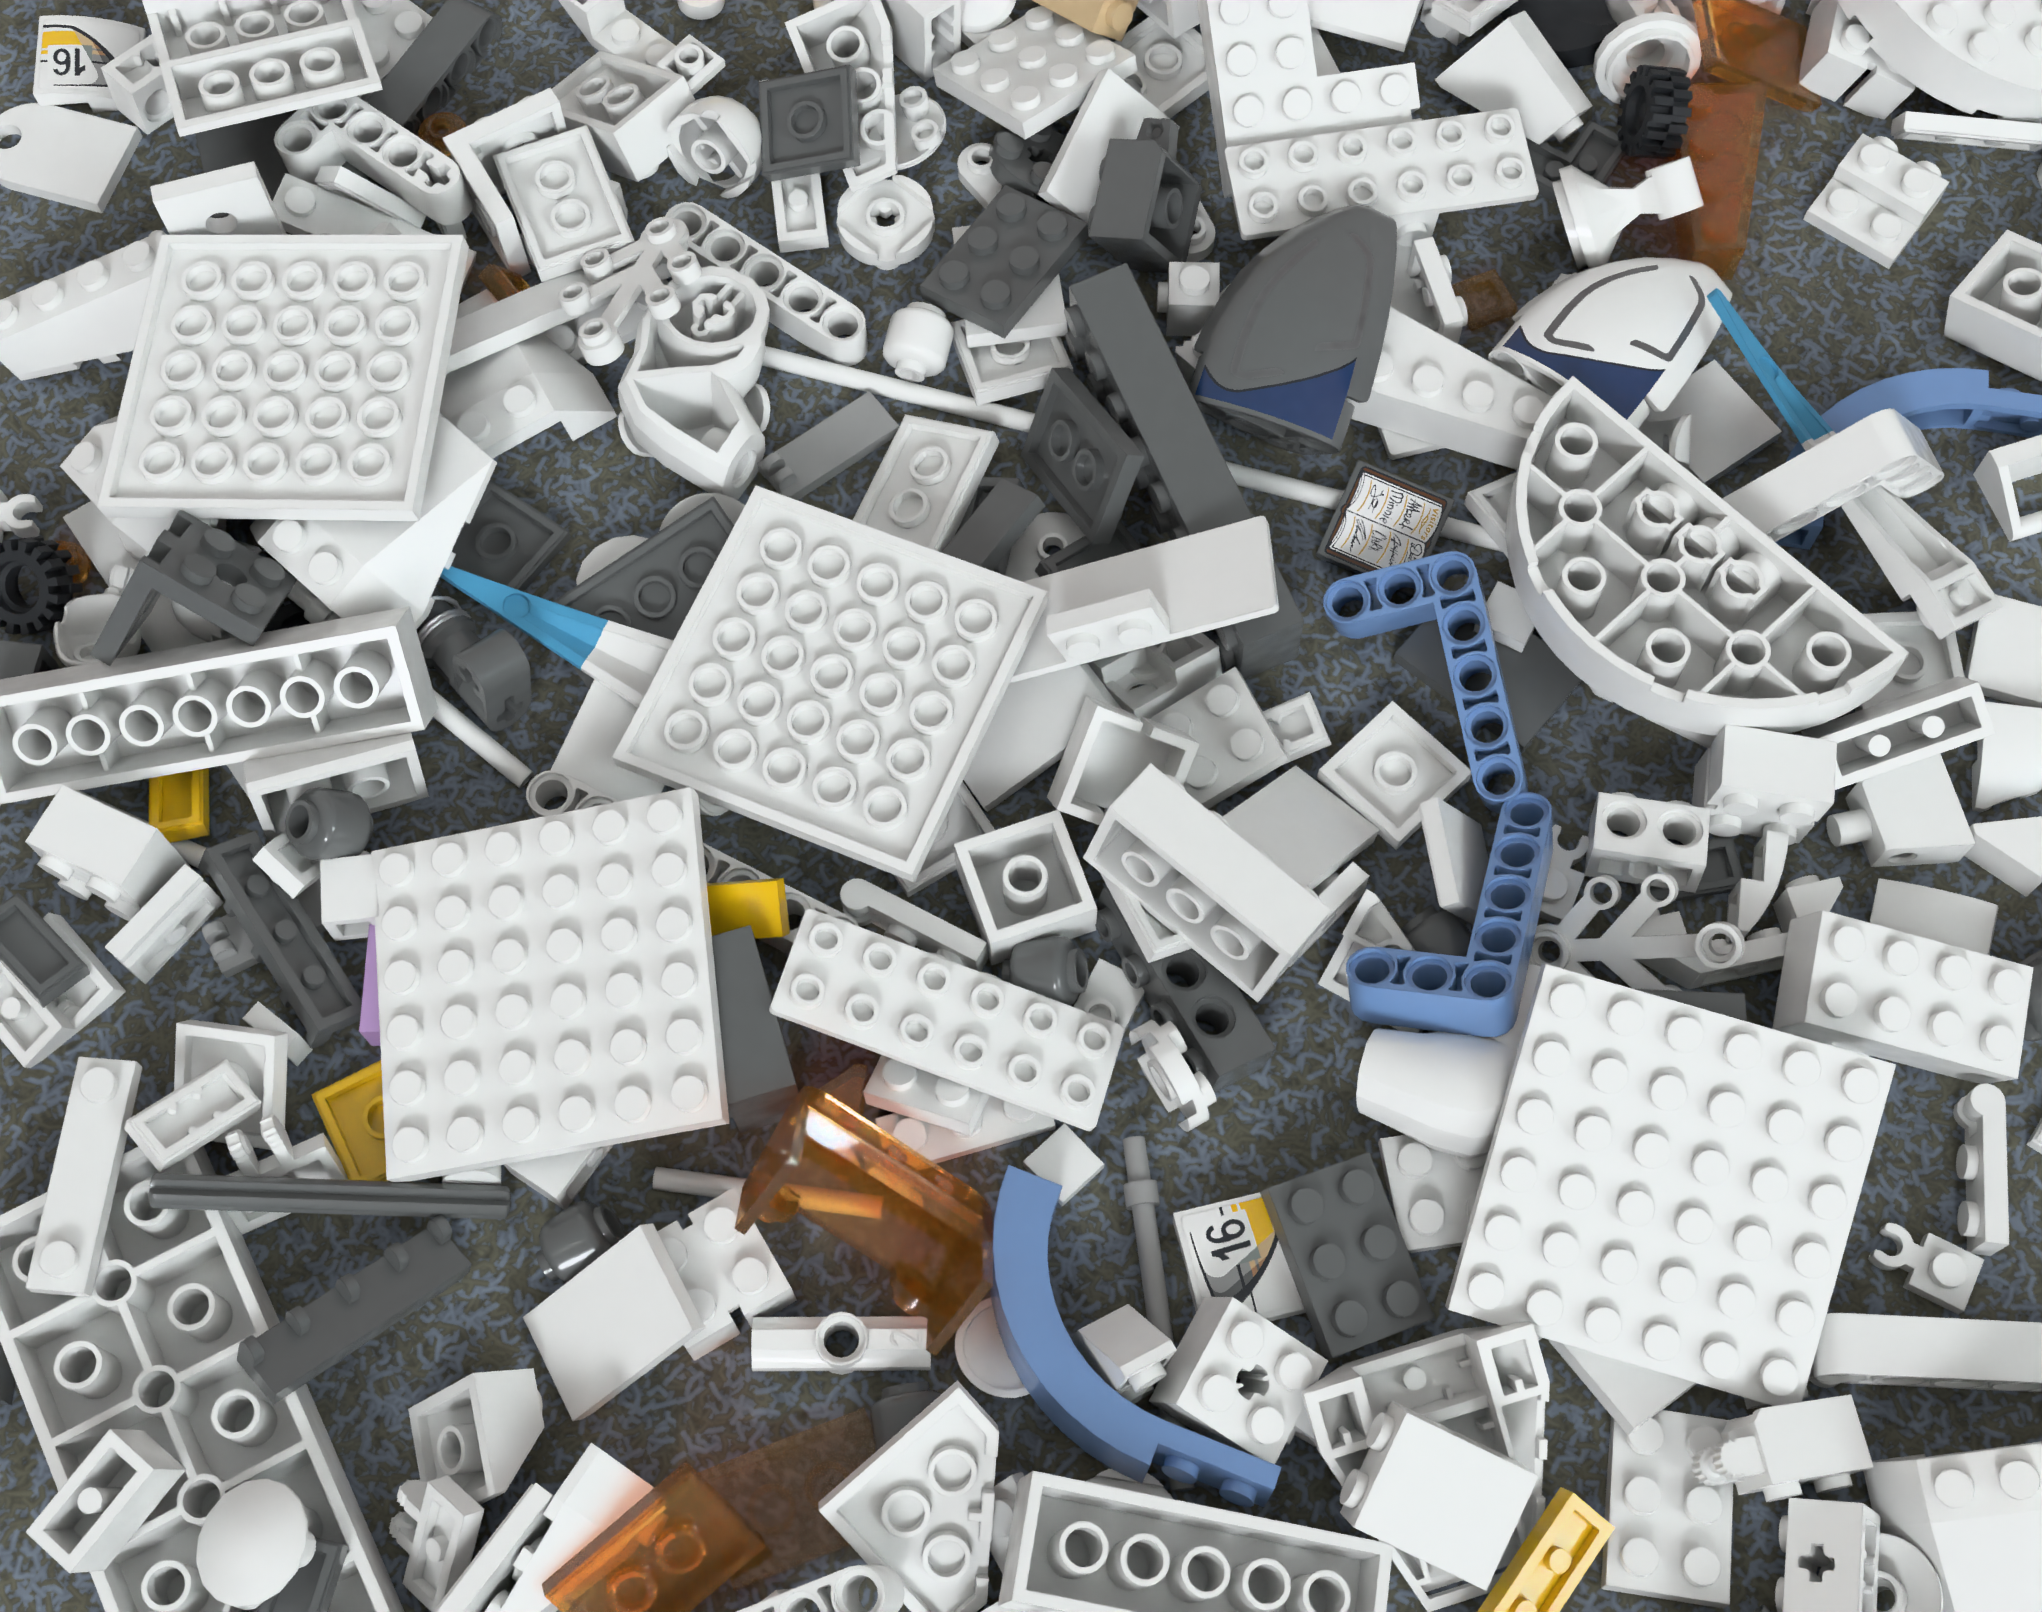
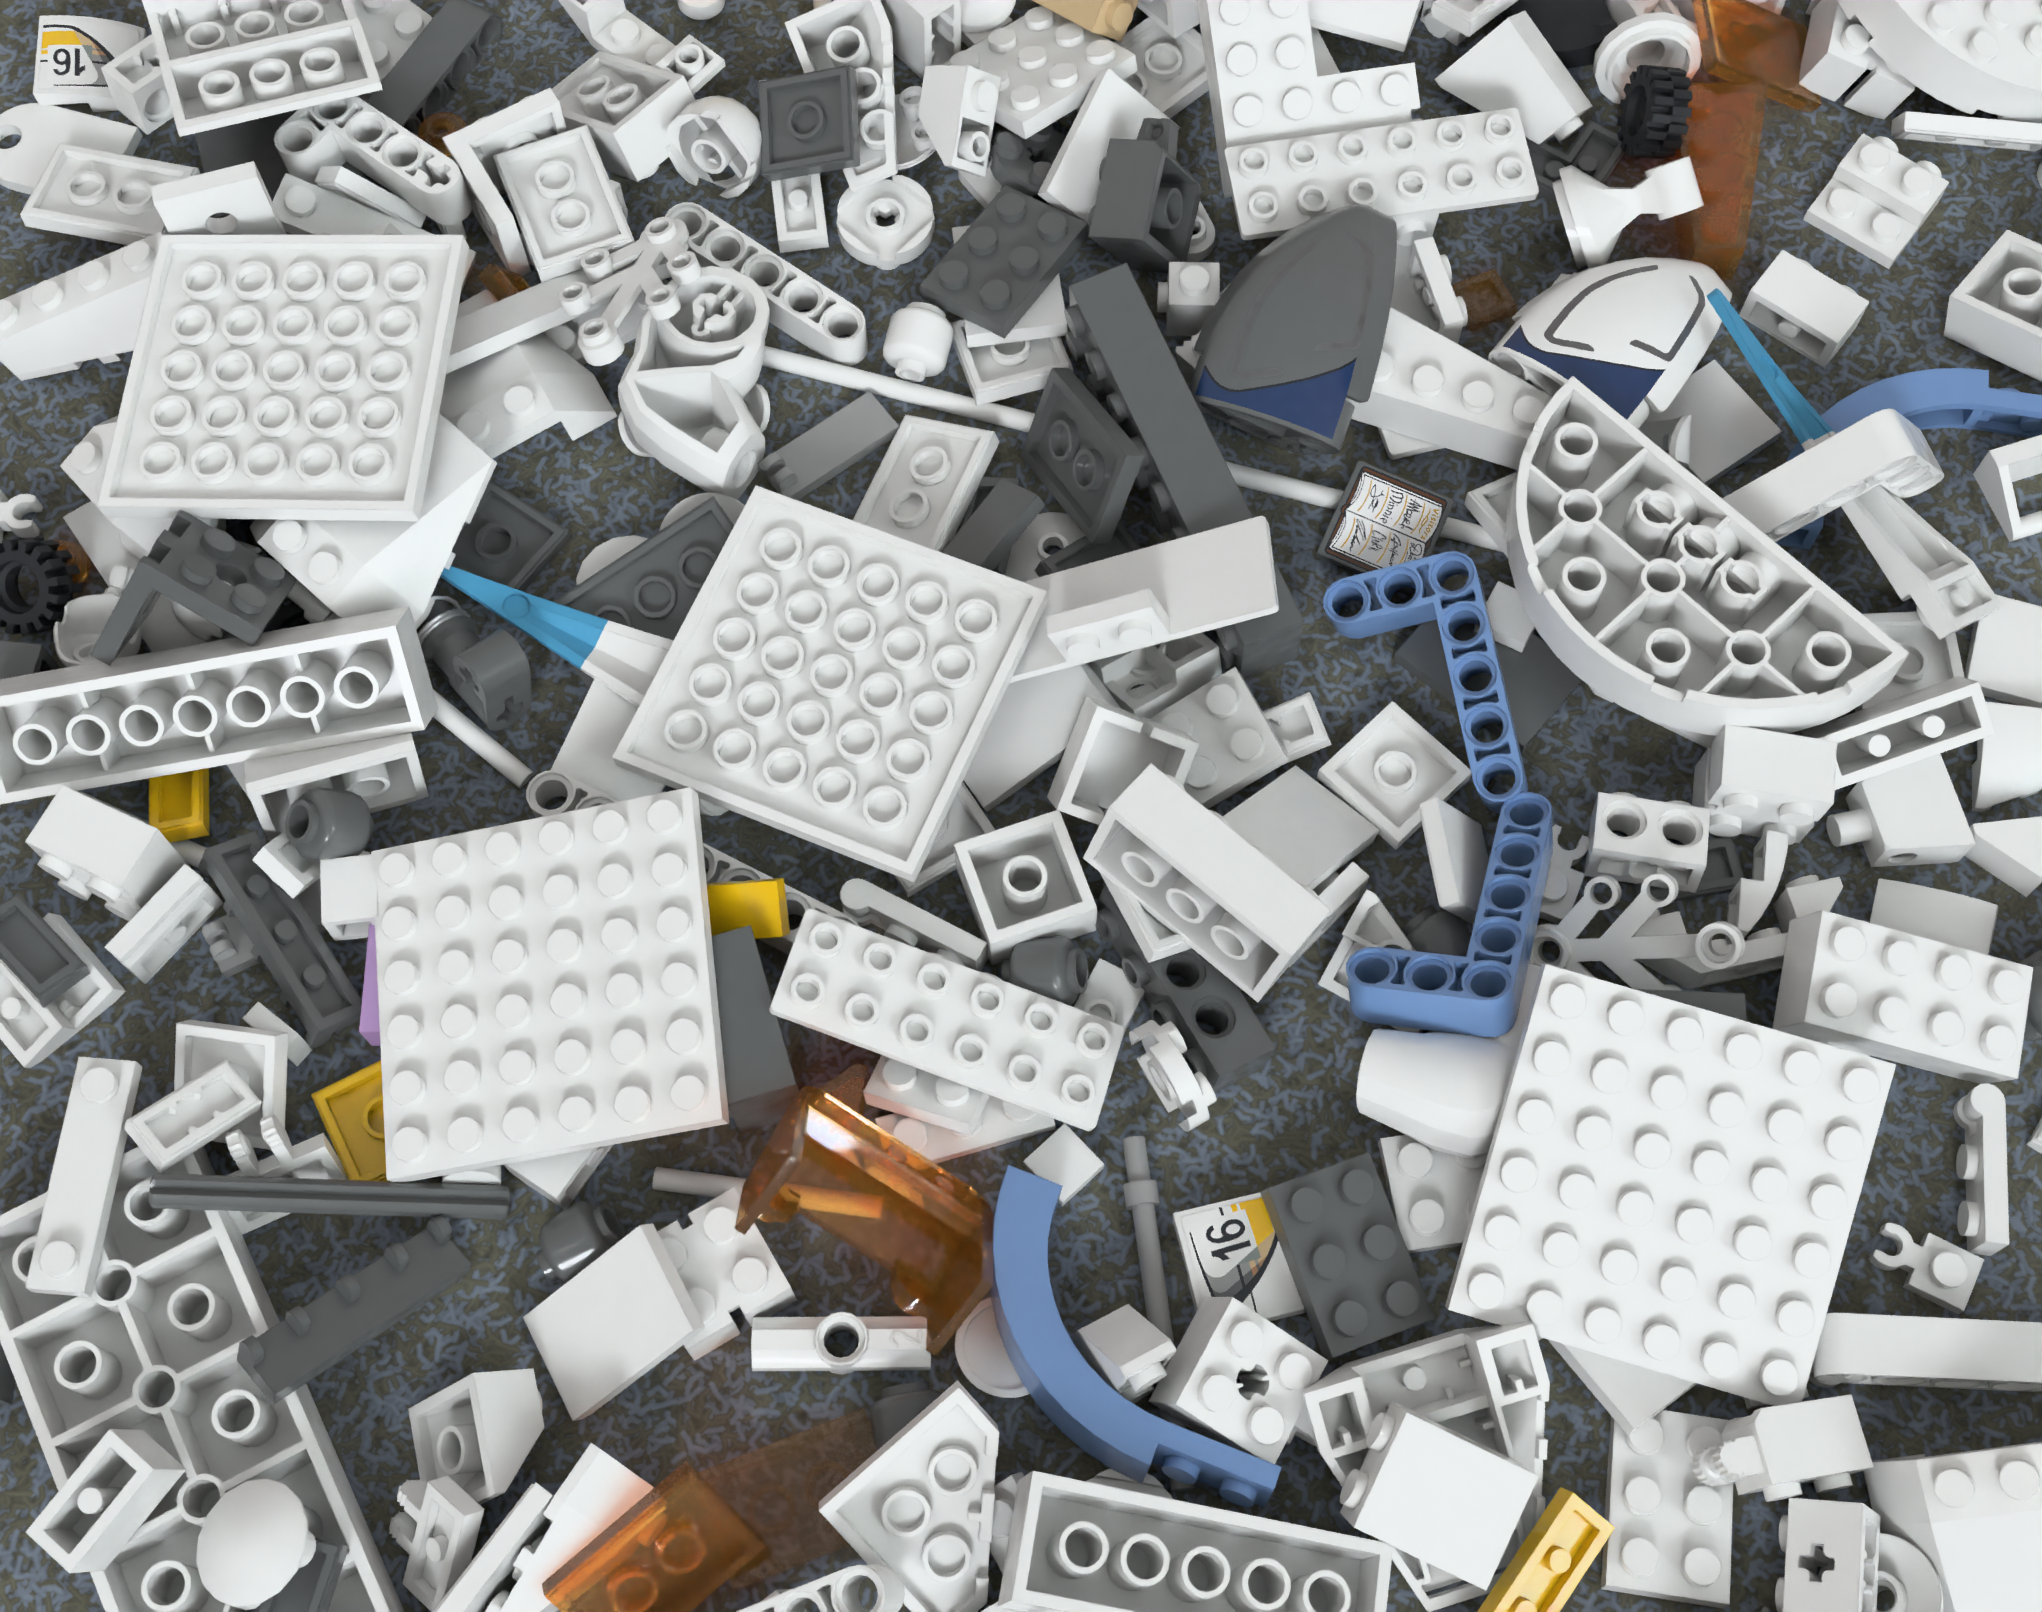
(100, 194): none -> white tile
(959, 114): none -> white slope
(1803, 308): none -> white brick

